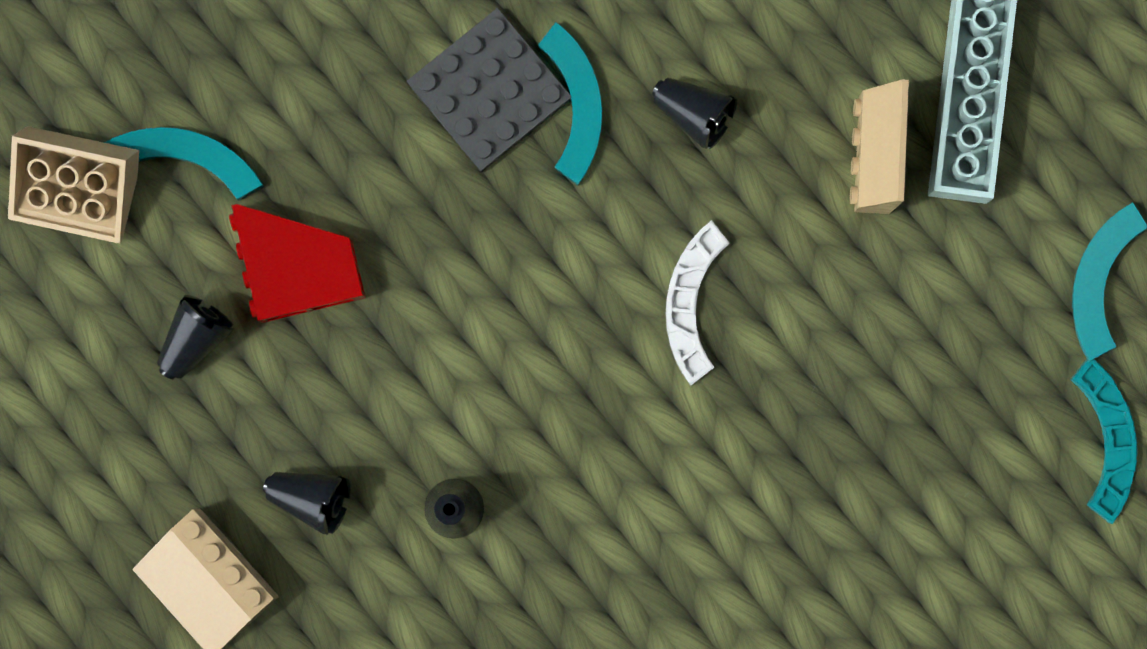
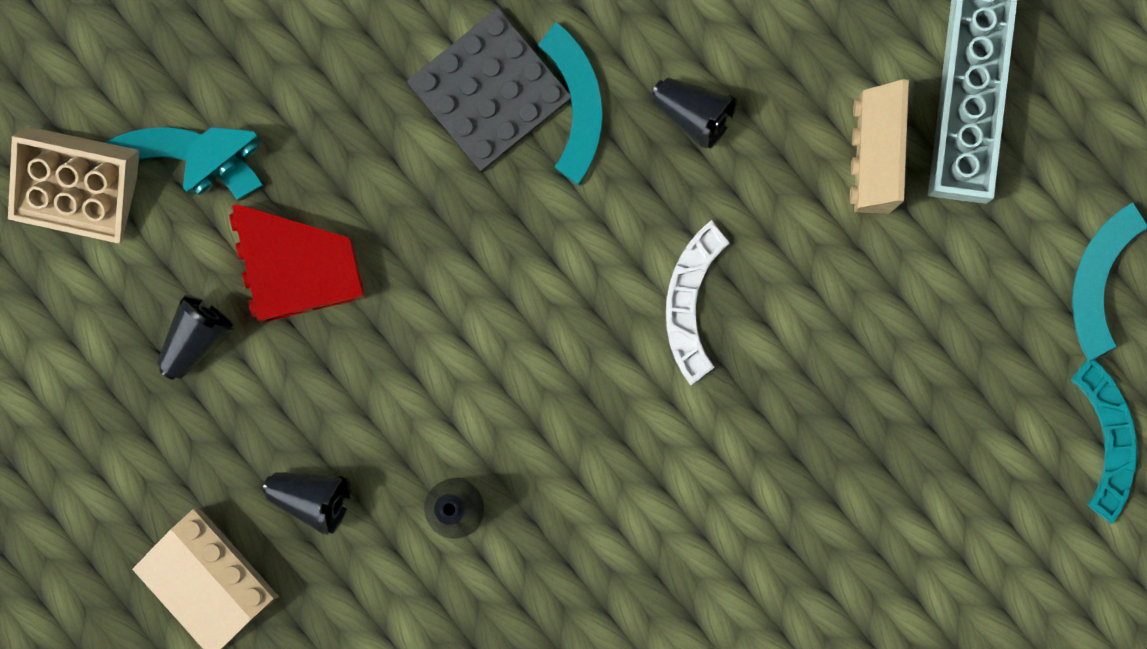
(215, 155): none -> teal slope

